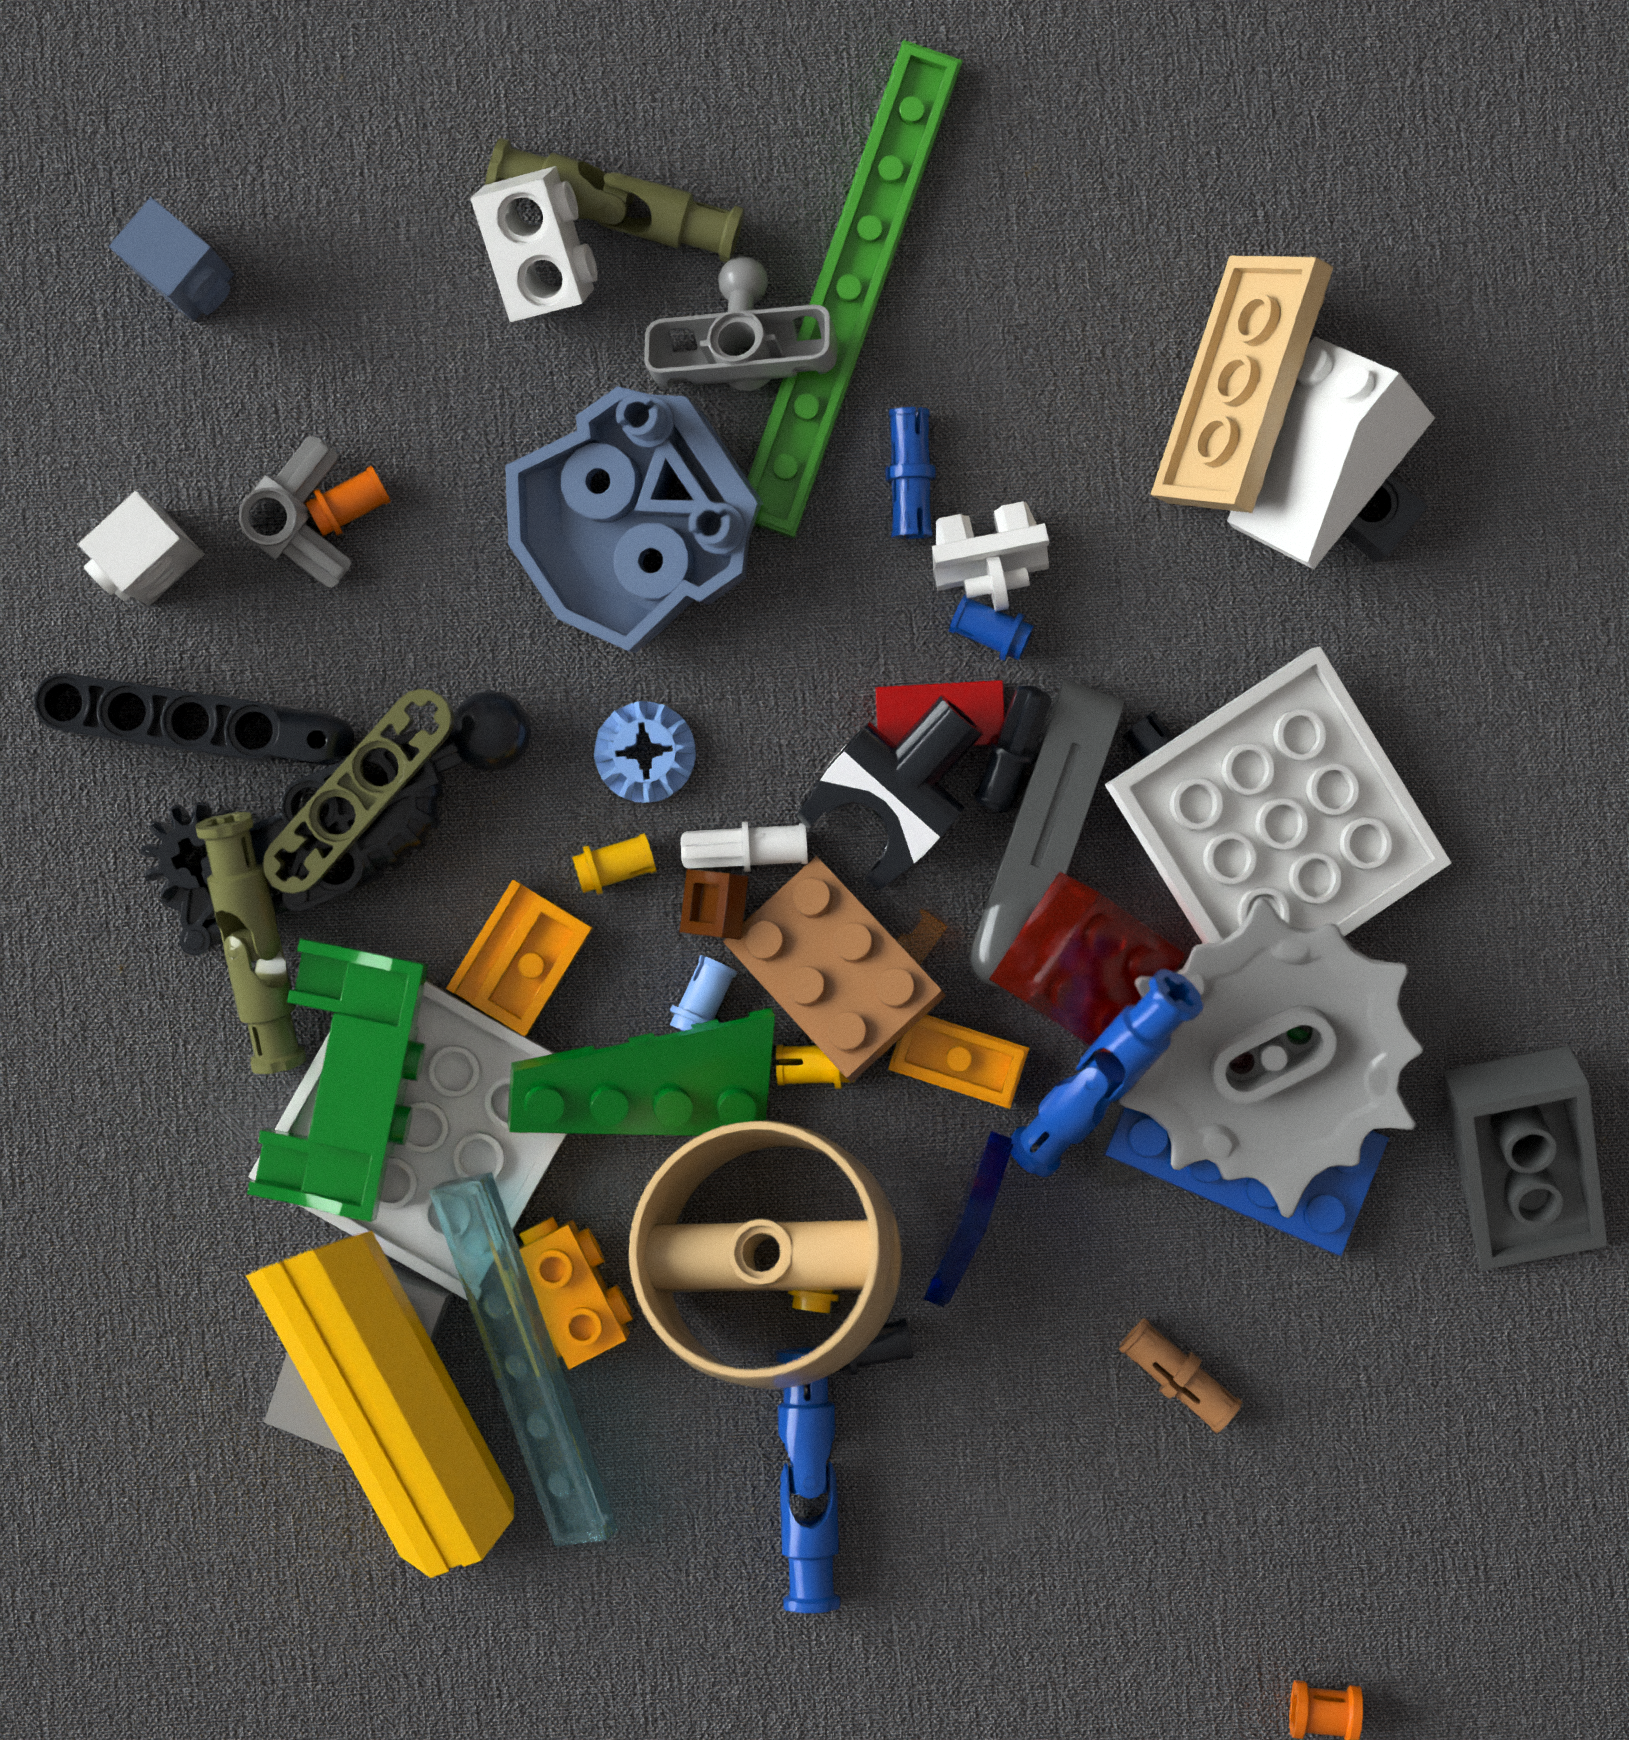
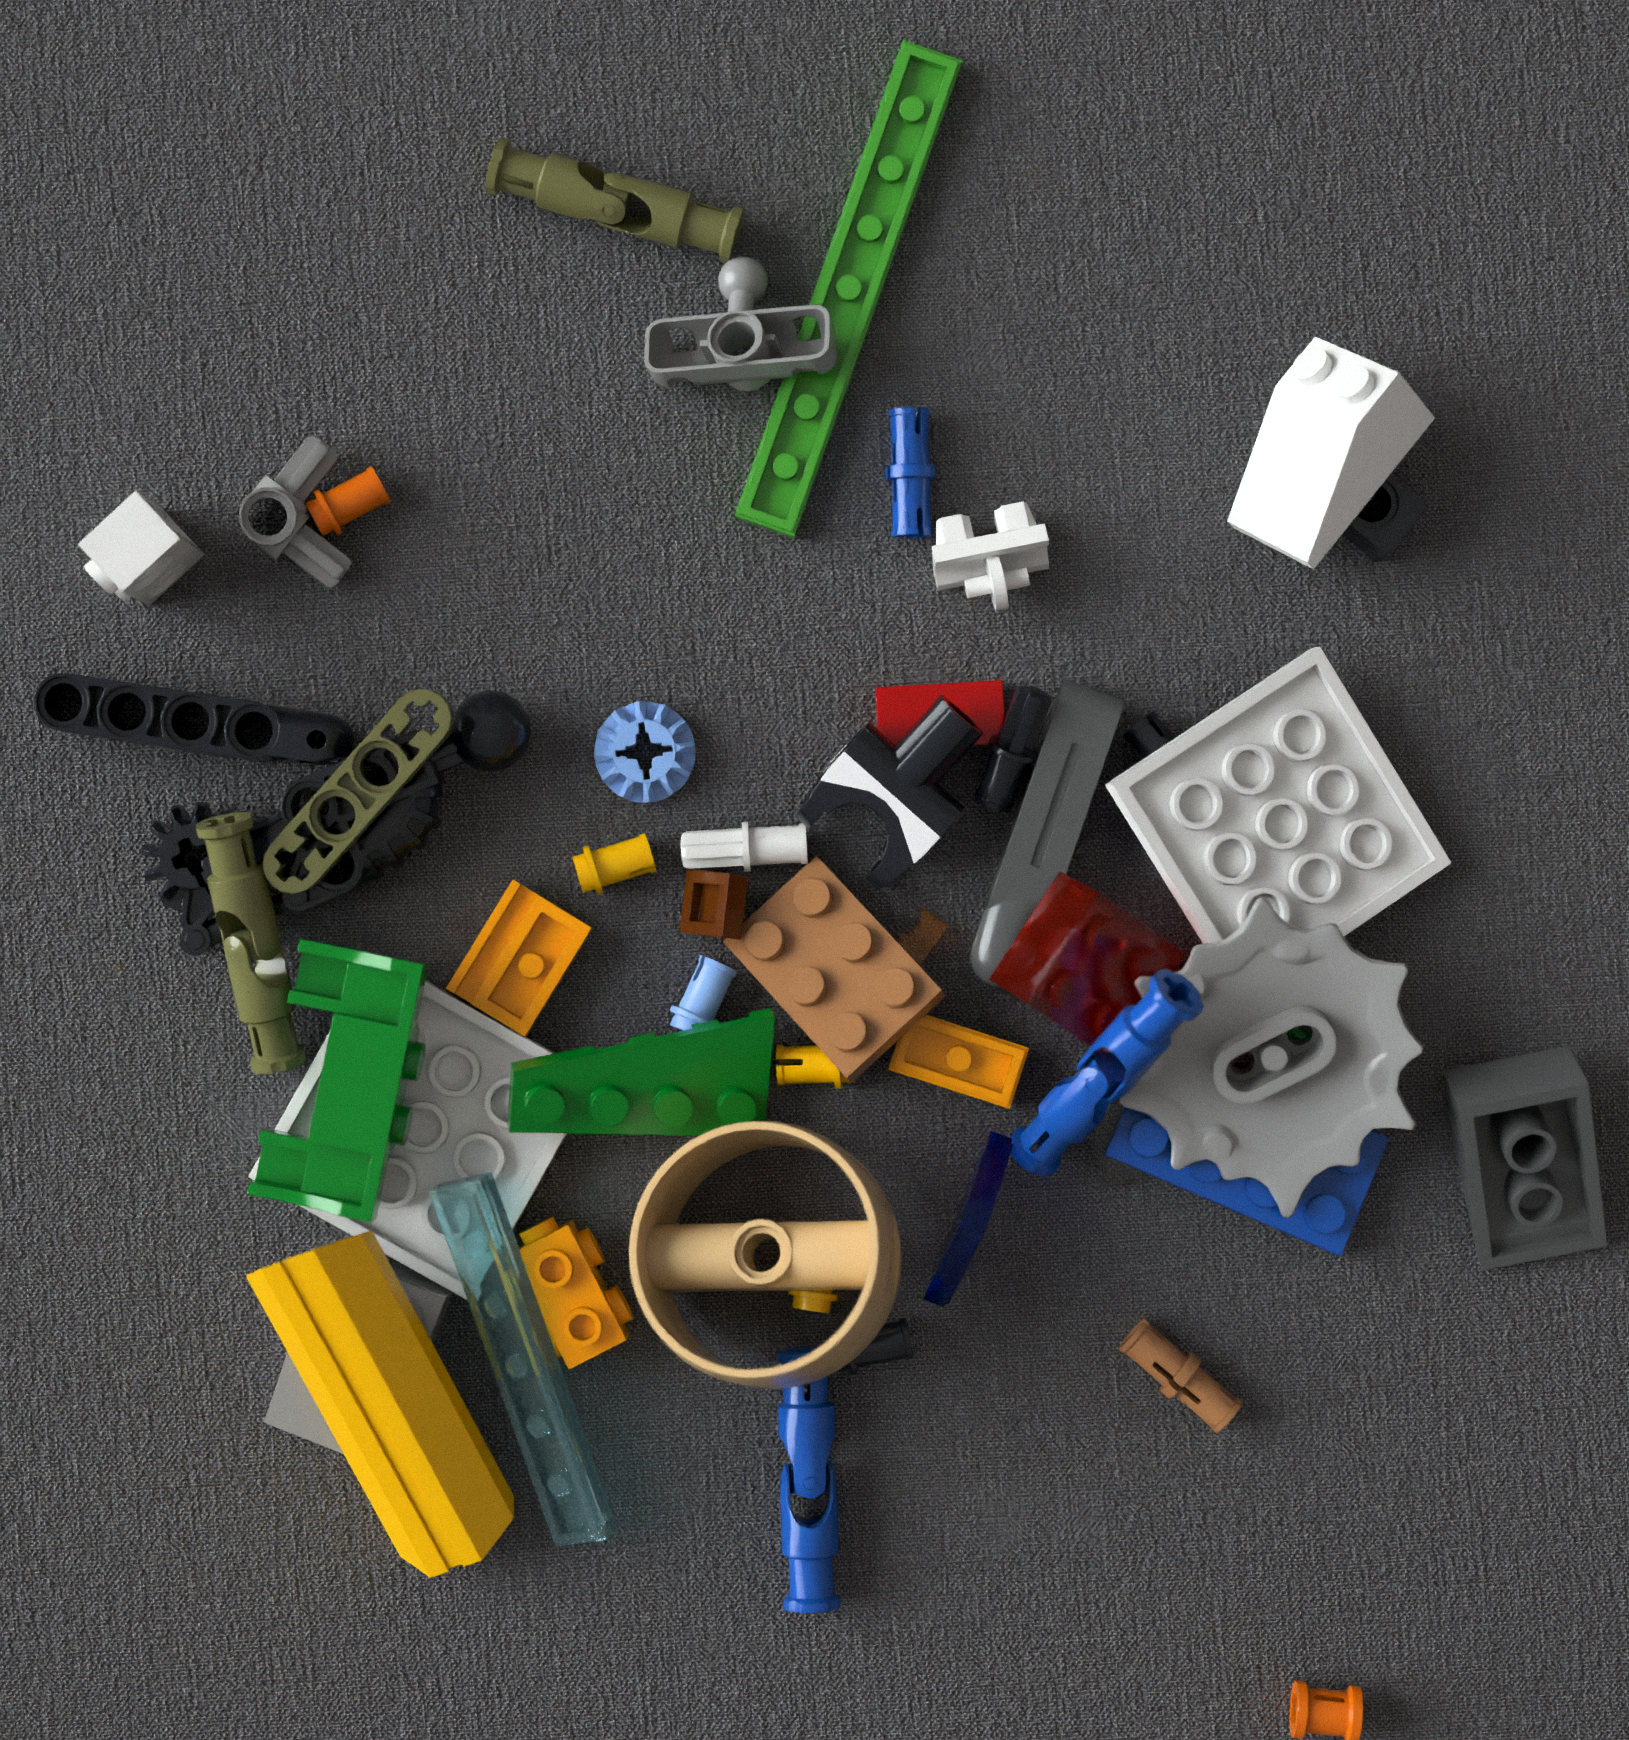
(173, 260): sand blue brick -> none
(518, 245): white brick -> none
(591, 546): sand blue brick -> none
(992, 628): blue pin -> none
(1242, 382): tan plate -> none

